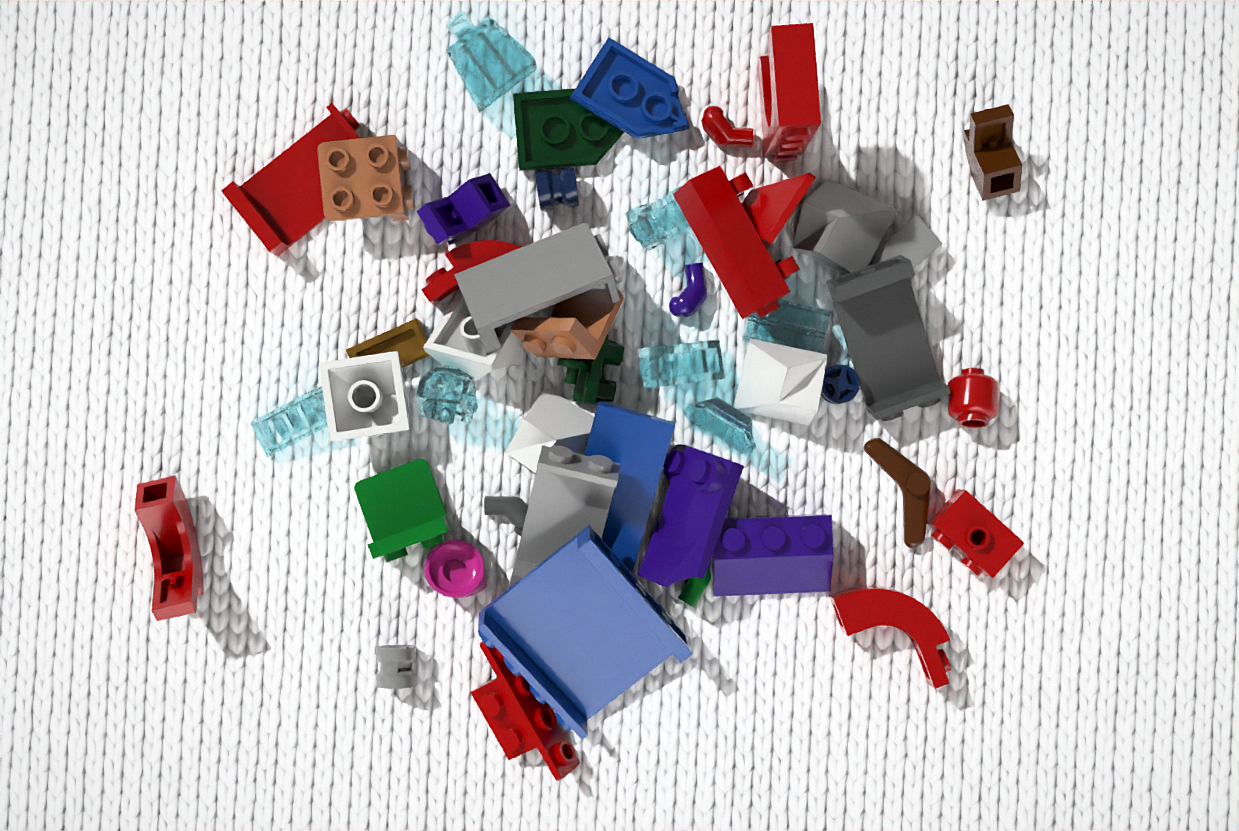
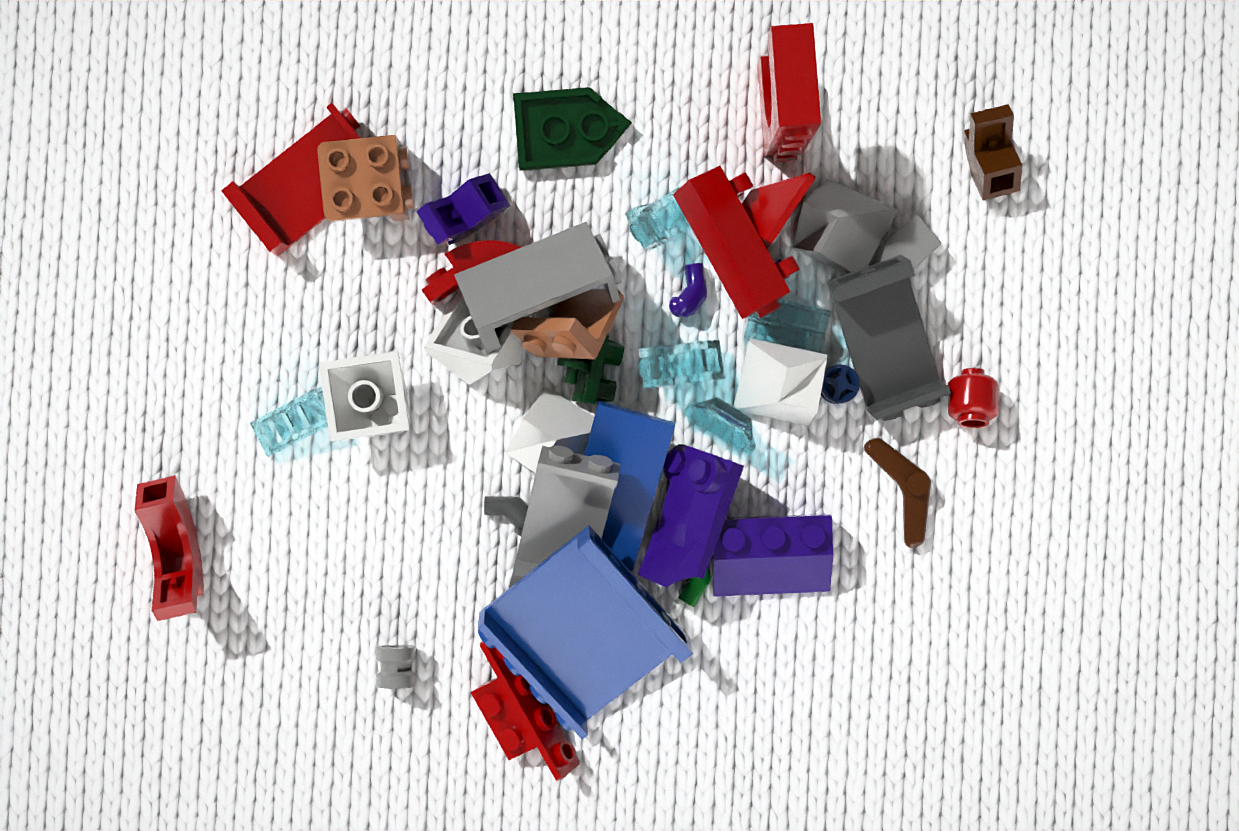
(402, 509): green bracket -> none
(406, 339): pearl gold tile -> none
(445, 393): clear light blue hand -> none
(455, 569): dark pink piece -> none
(487, 59): clear light blue torso -> none
(557, 189): dark blue wheel -> none
(631, 93): blue tile -> none
(722, 132): red arm -> none
(882, 606): red arch -> none
(974, 534): red brick -> none

